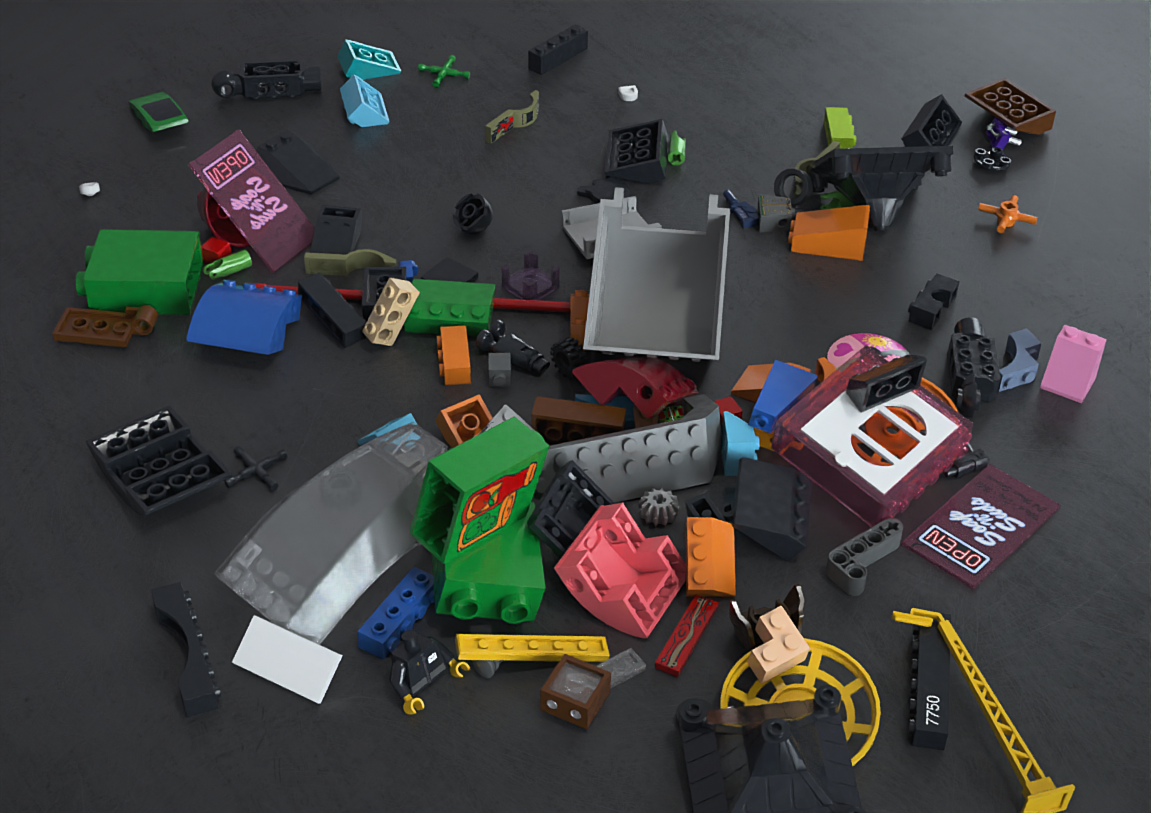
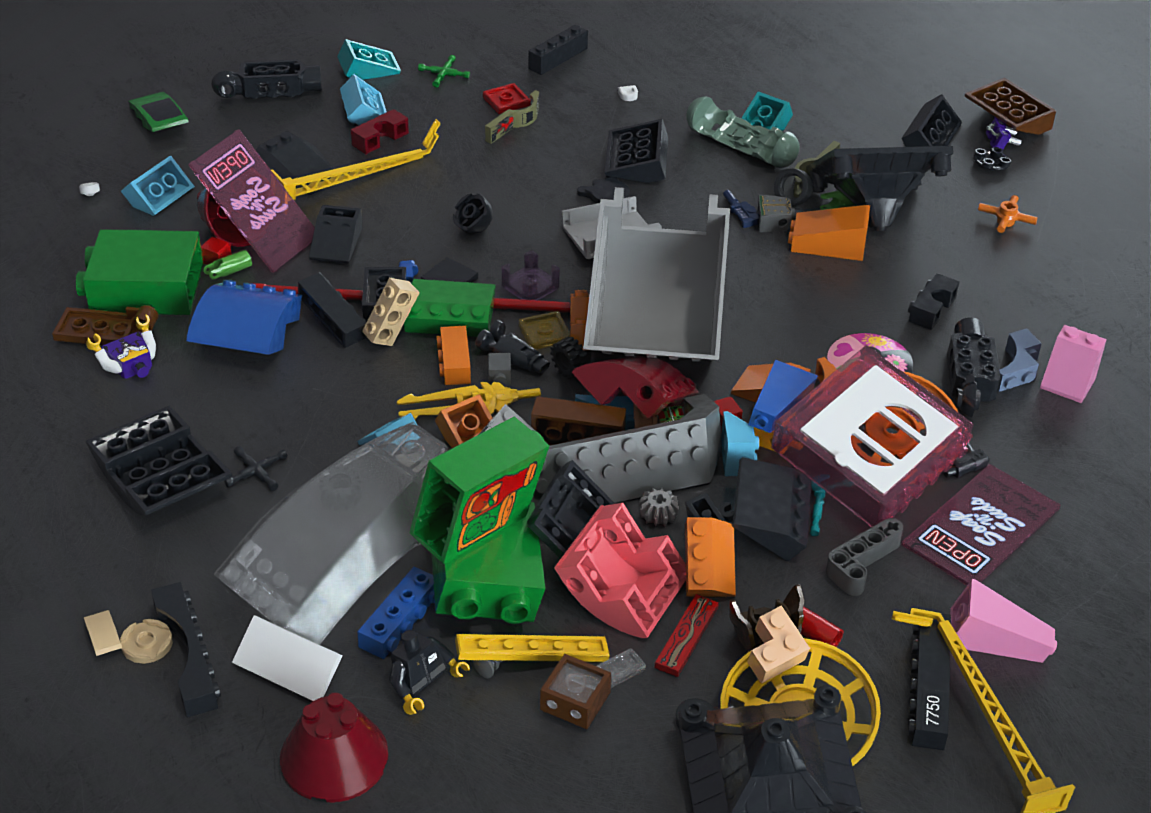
(102, 632): none -> tan slope
(128, 354): none -> torso
(146, 641): none -> tan tile
(158, 187): none -> medium azure slope
(333, 751): none -> dark red cone
(344, 264): olive piece -> none
(355, 170): none -> yellow piece
(367, 135): none -> dark red arch
(493, 395): none -> yellow sword
(506, 98): none -> red tile
(544, 329): none -> clear yellow tile
(676, 150): bright green piece -> none
(762, 143): none -> sand green piece
(768, 112): none -> teal slope
(819, 493): none -> teal piece
(820, 629): none -> red pin
(839, 127): lime brick -> none
(886, 381): black slope -> none
(998, 626): none -> bright pink slope

